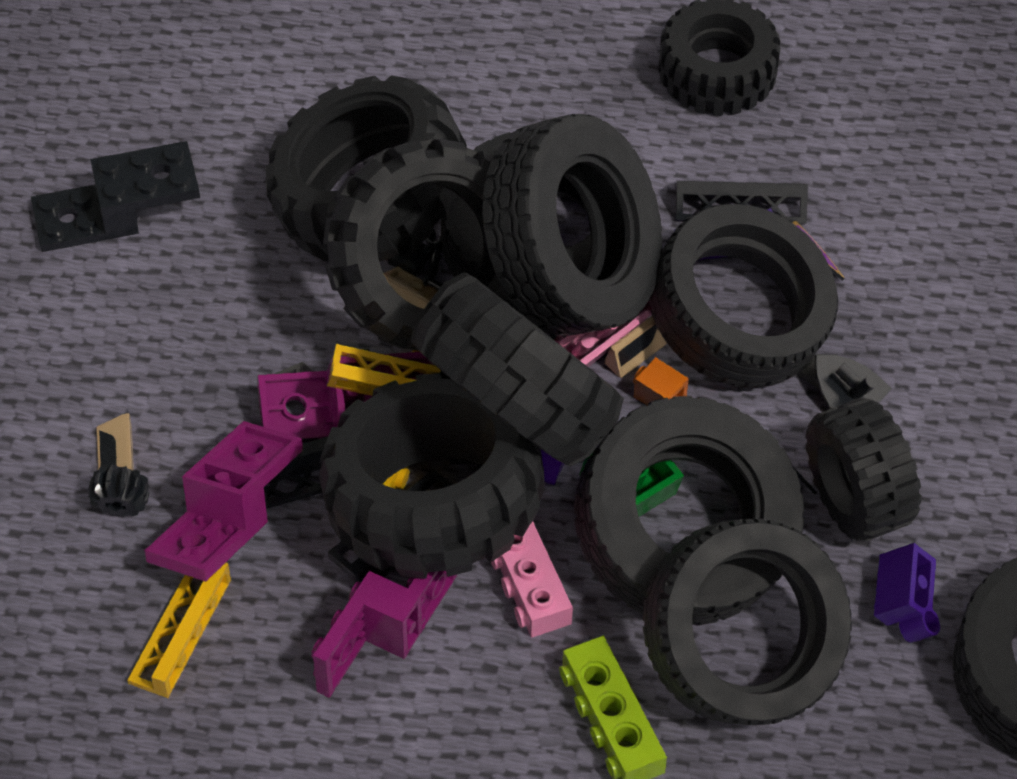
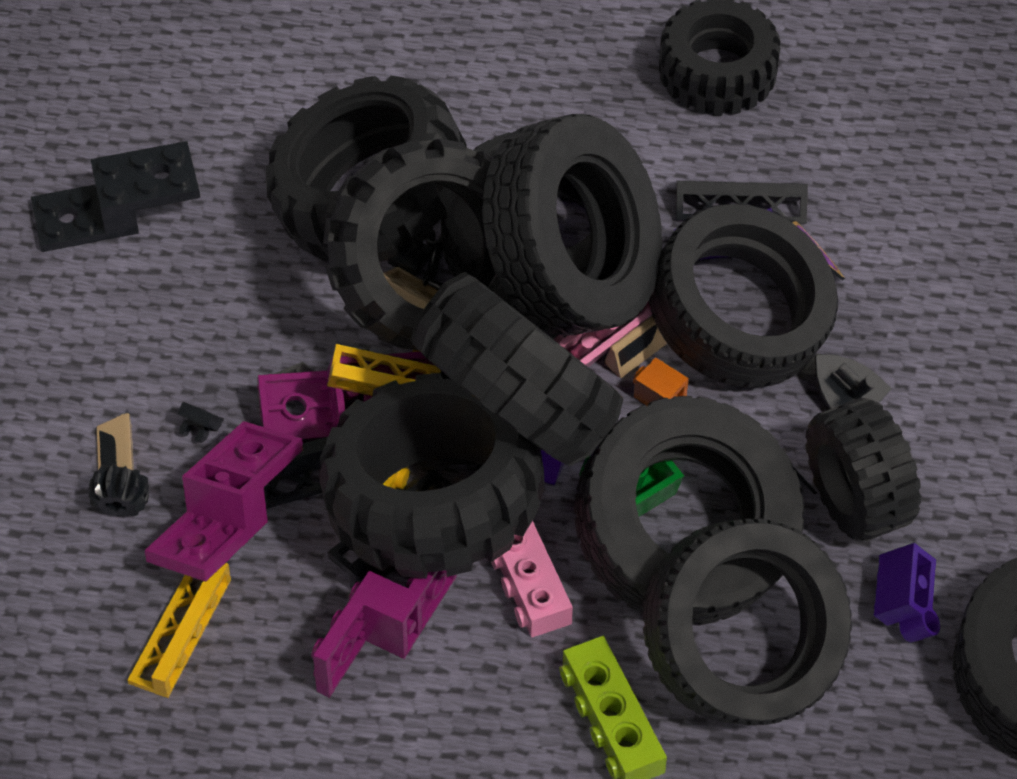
(200, 418): none -> black tile

